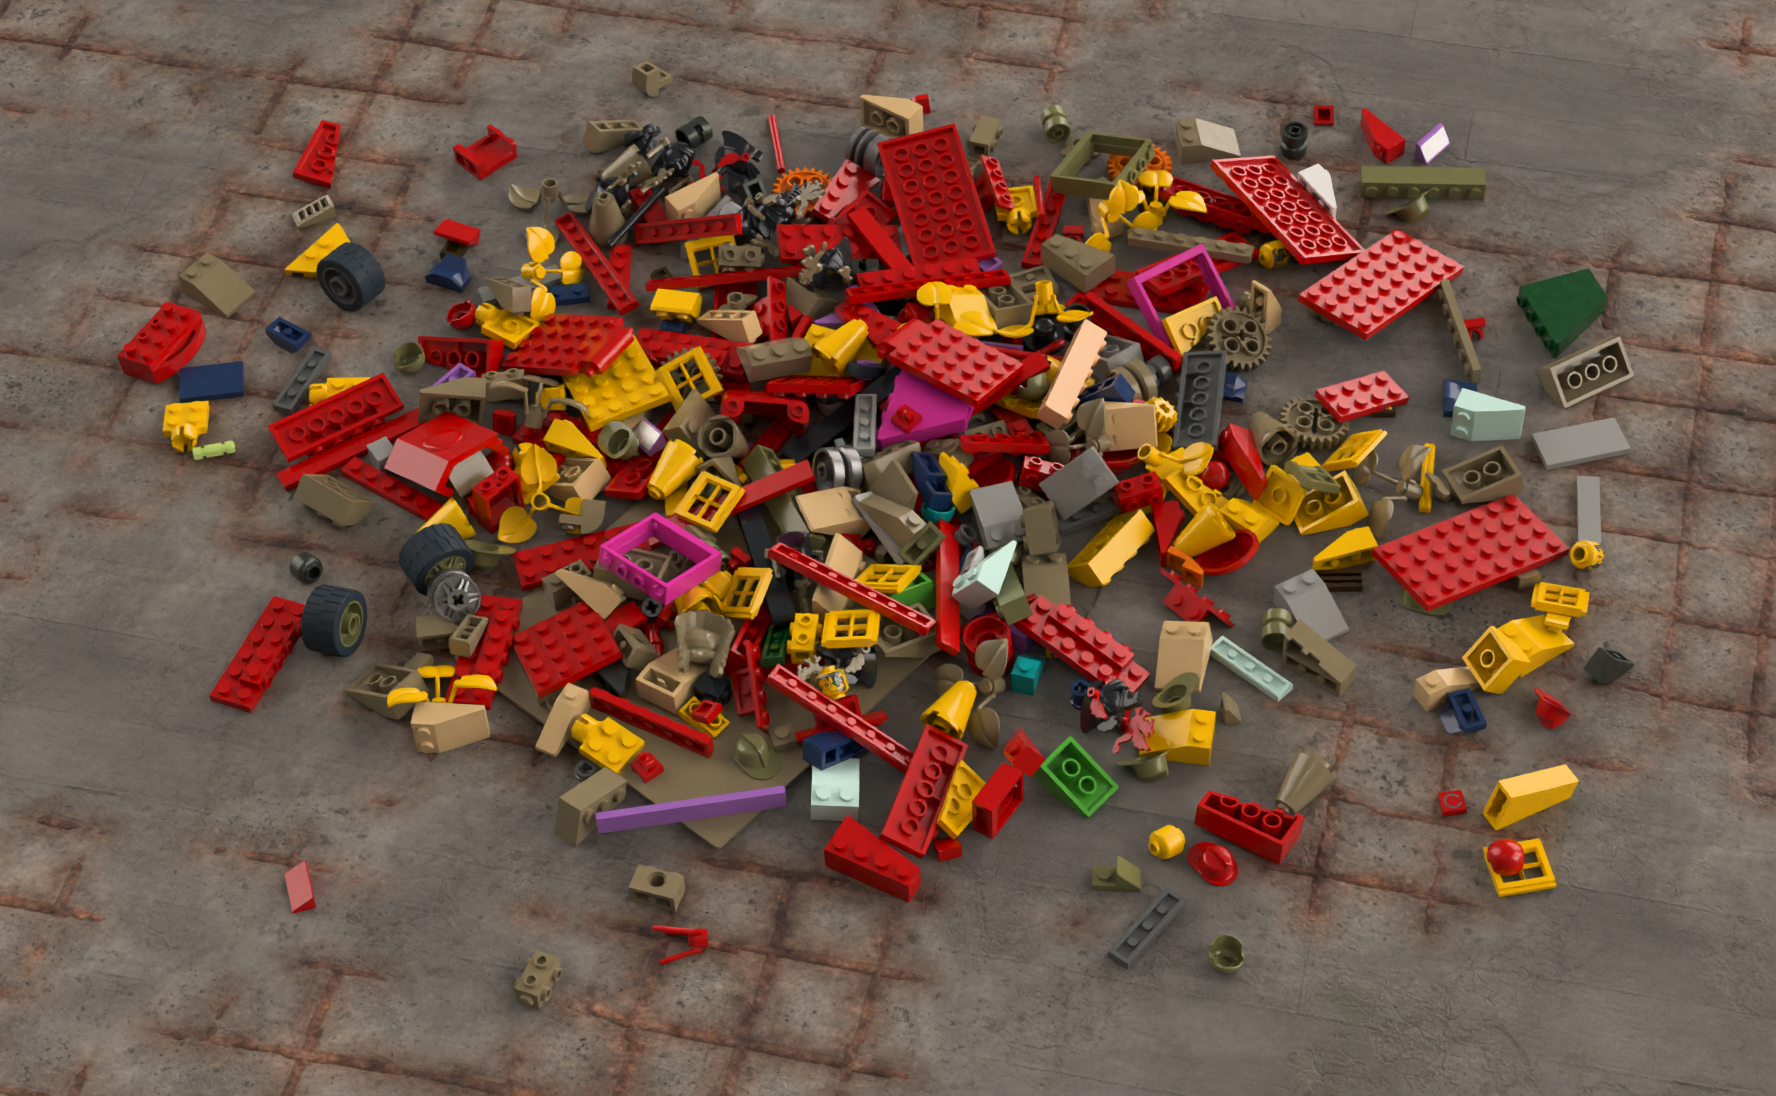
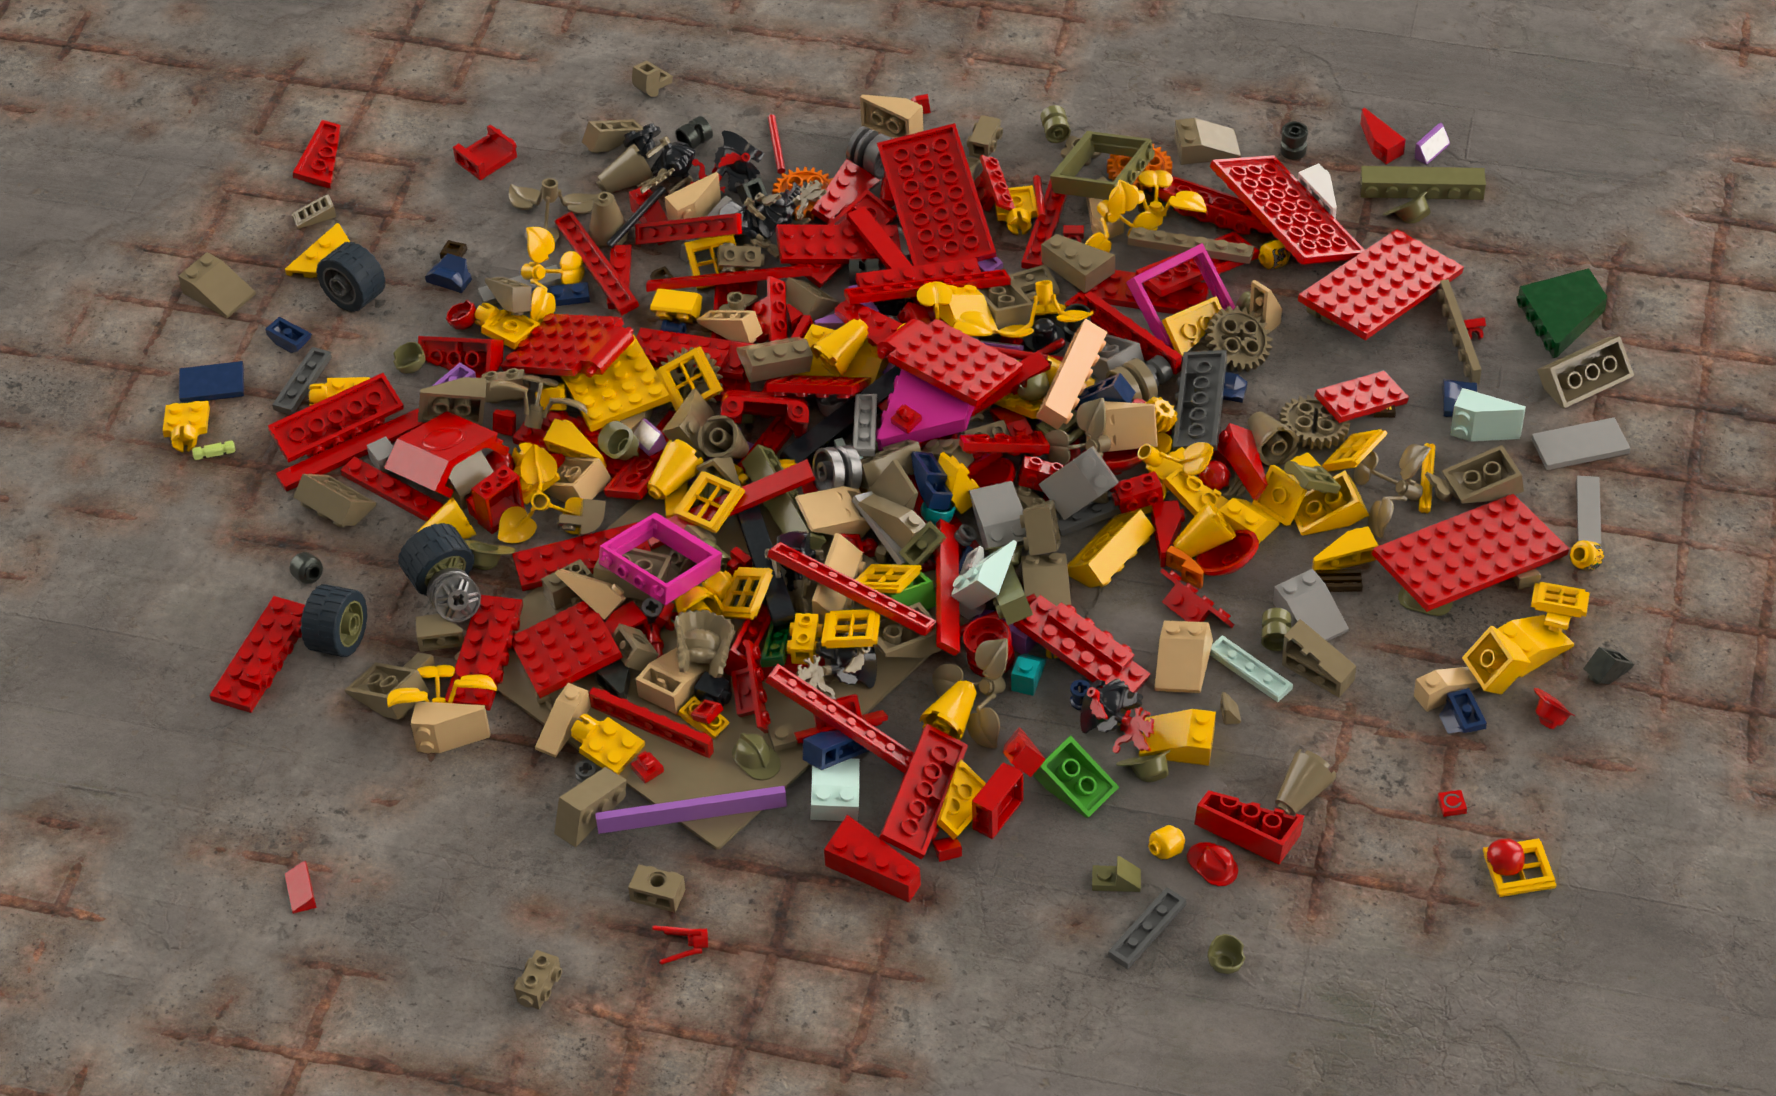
(163, 344): red piece -> none
(458, 232): red slope -> none
(466, 637): dark tan slope -> none
(615, 185): black helmet -> none
(827, 266): black helmet -> none
(832, 682): head -> none
(865, 369): black wheel -> none
(1177, 693): olive piece -> none
(1323, 115): red slope -> none
(1528, 794): yellow slope -> none

